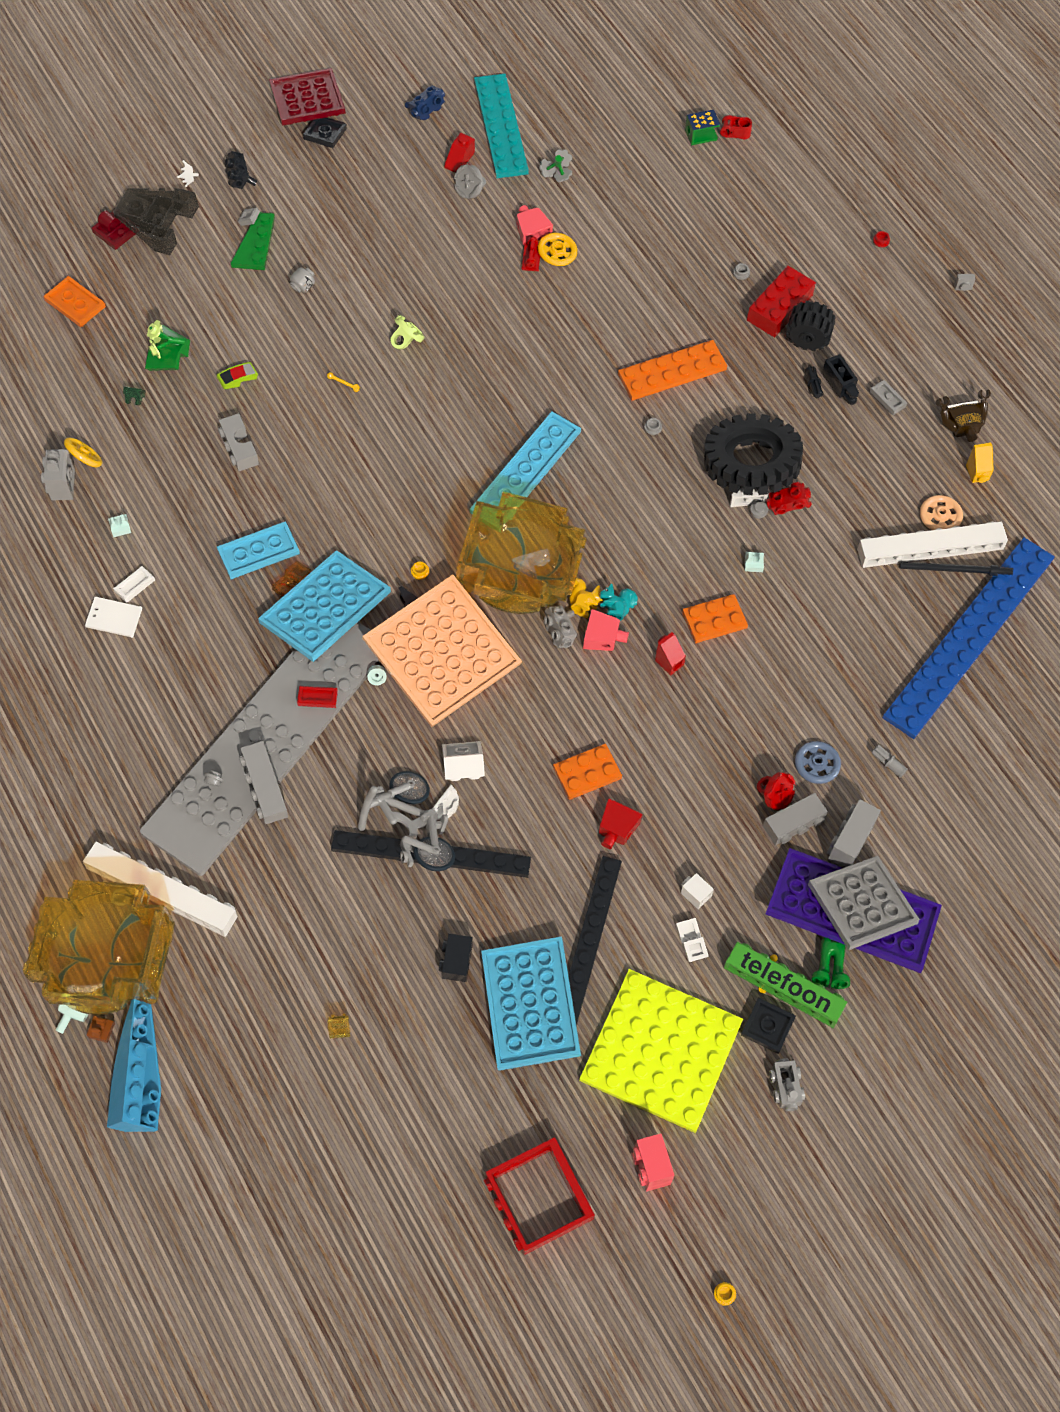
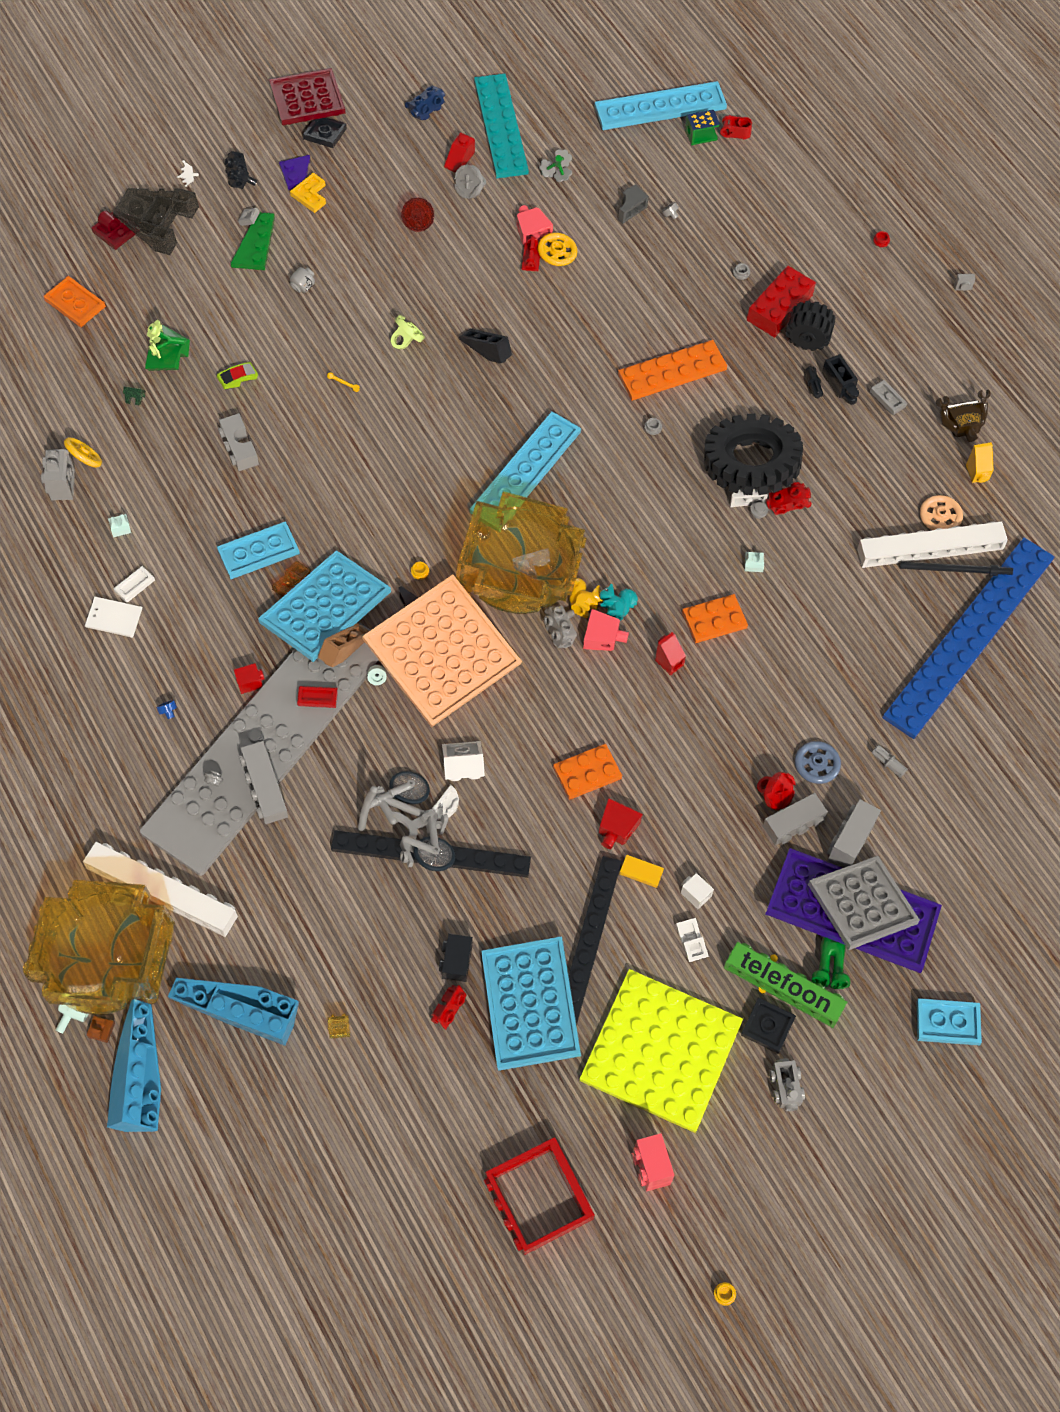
(167, 708): none -> blue tile
(241, 1006): none -> dark azure wedge
(249, 678): none -> red brick
(295, 170): none -> dark purple wing
(307, 193): none -> yellow plate
(342, 645): none -> medium nougat slope
(418, 214): none -> clear red cylinder
(454, 998): none -> red hinge
(489, 345): none -> black slope
(633, 202): none -> dark grey arch
(641, 871): none -> yellow tile
(659, 105): none -> medium azure plate
(670, 210): none -> light grey tile
(948, 1022): none -> medium azure plate

